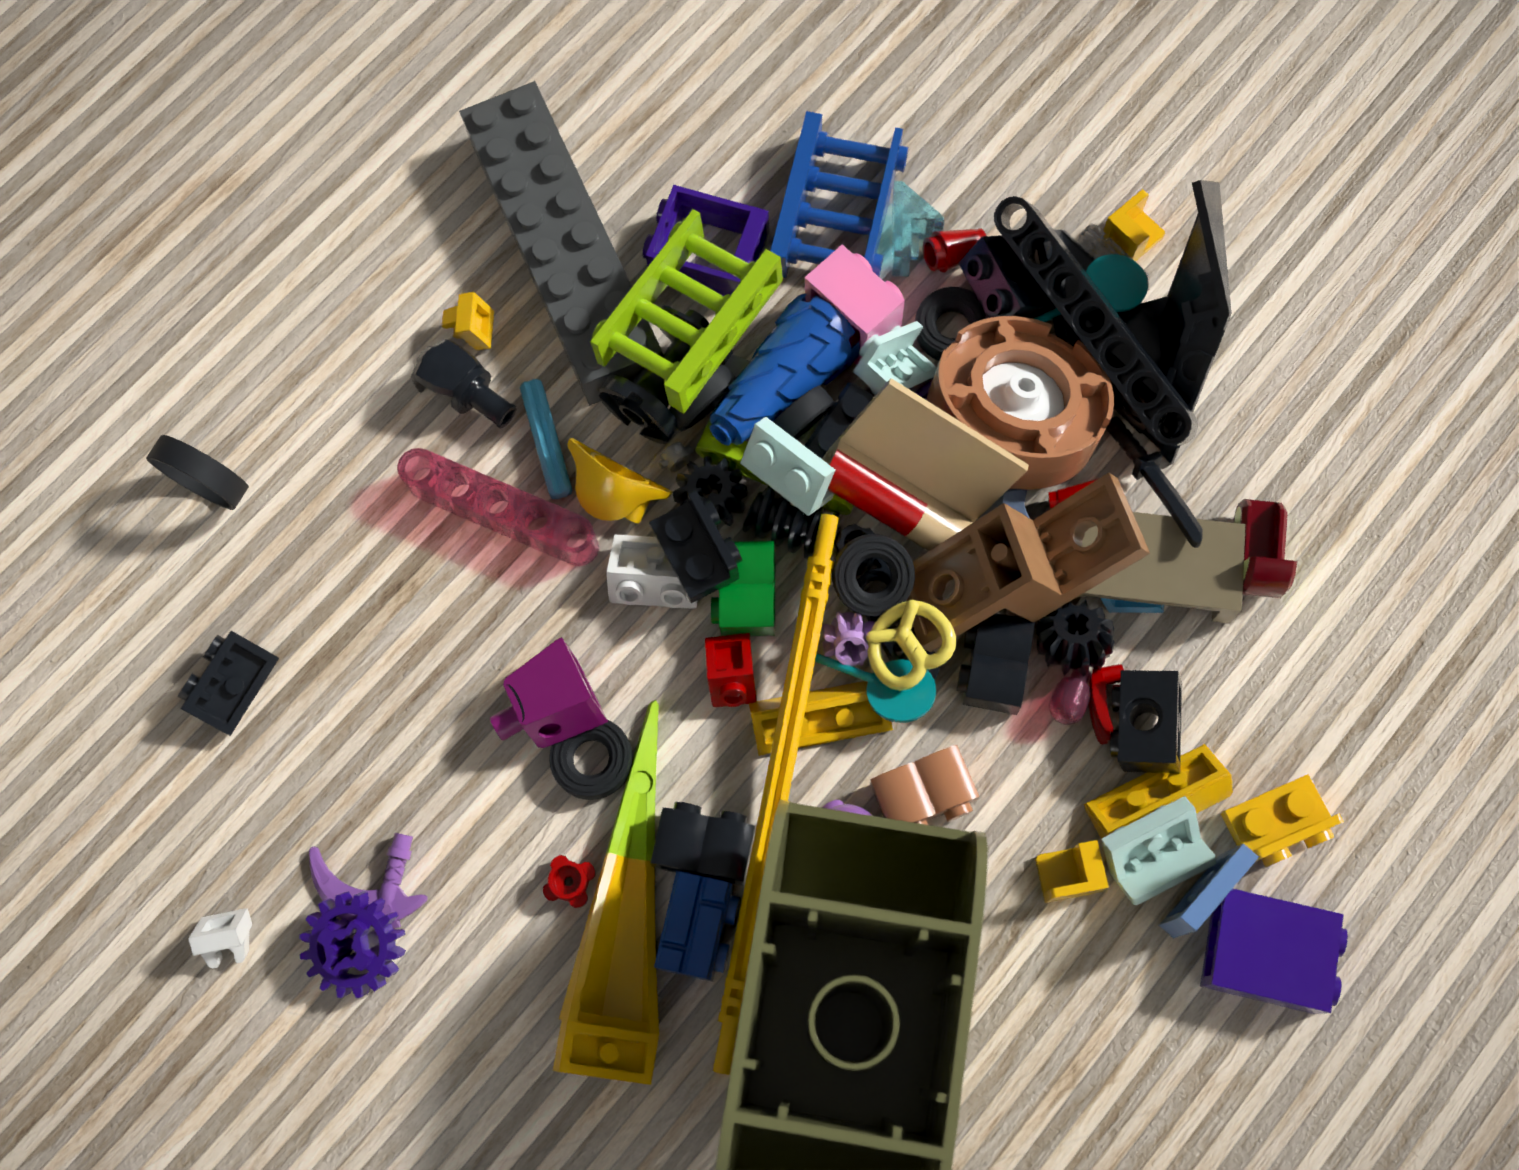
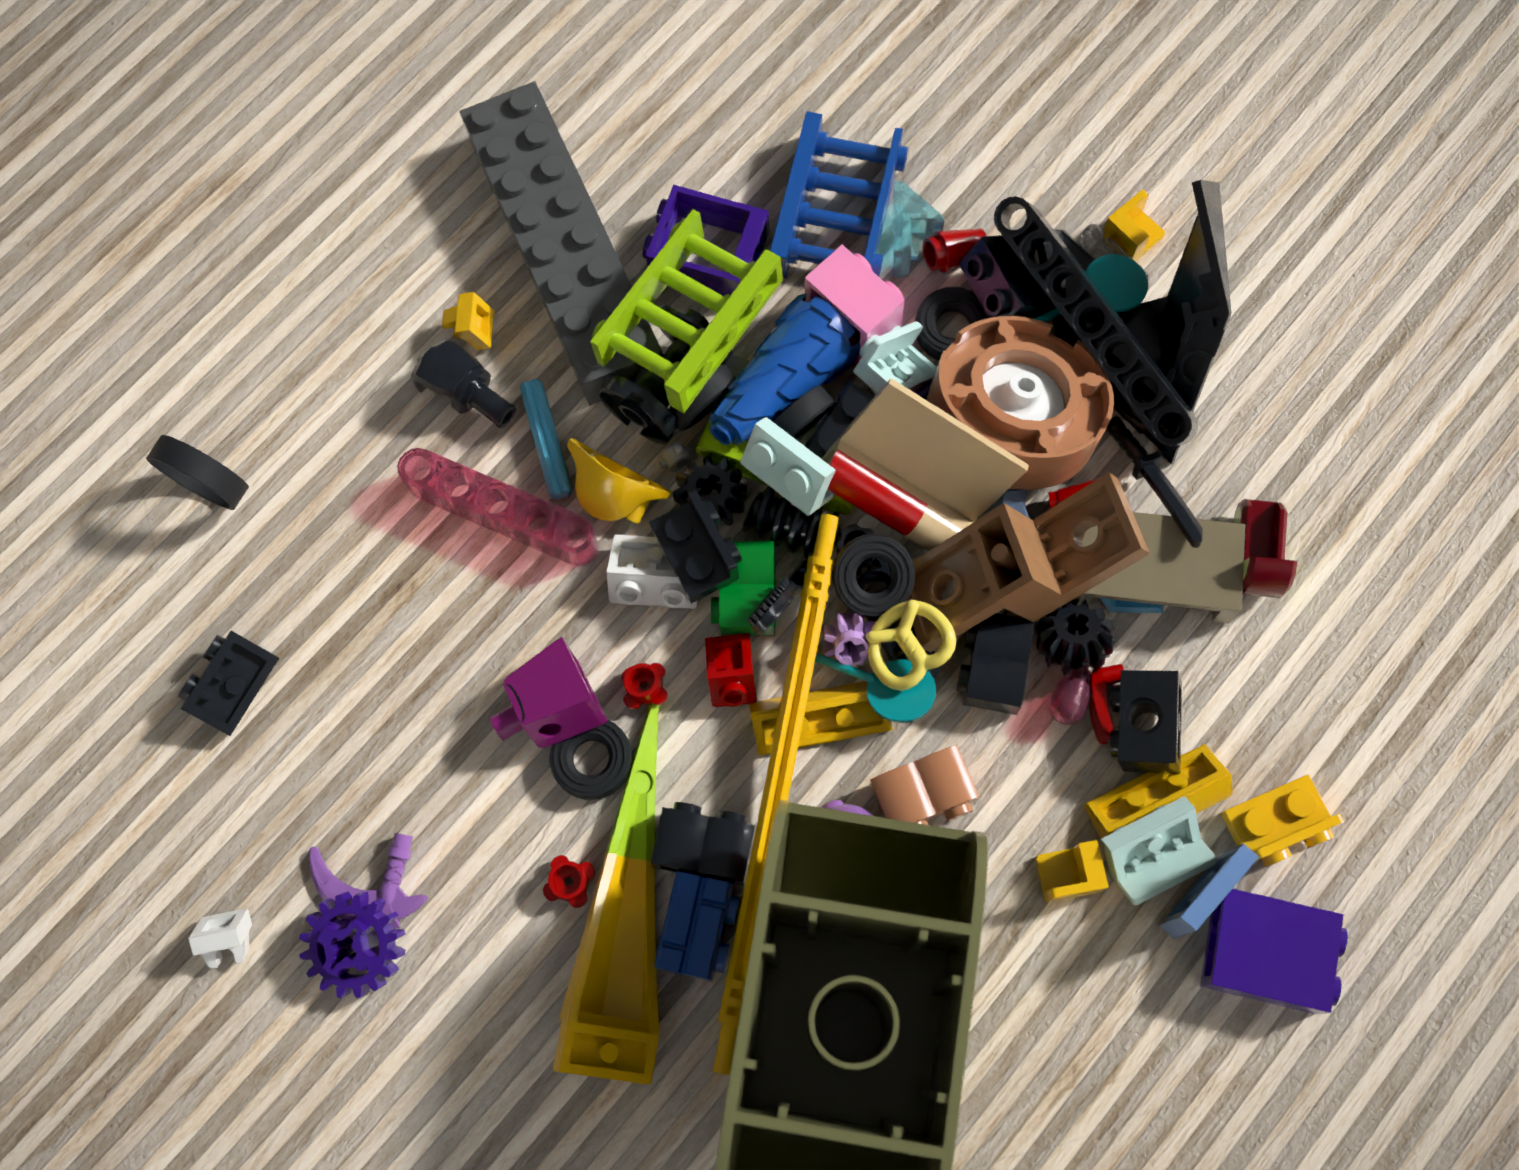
(644, 673): none -> red plate
(777, 600): none -> black piece

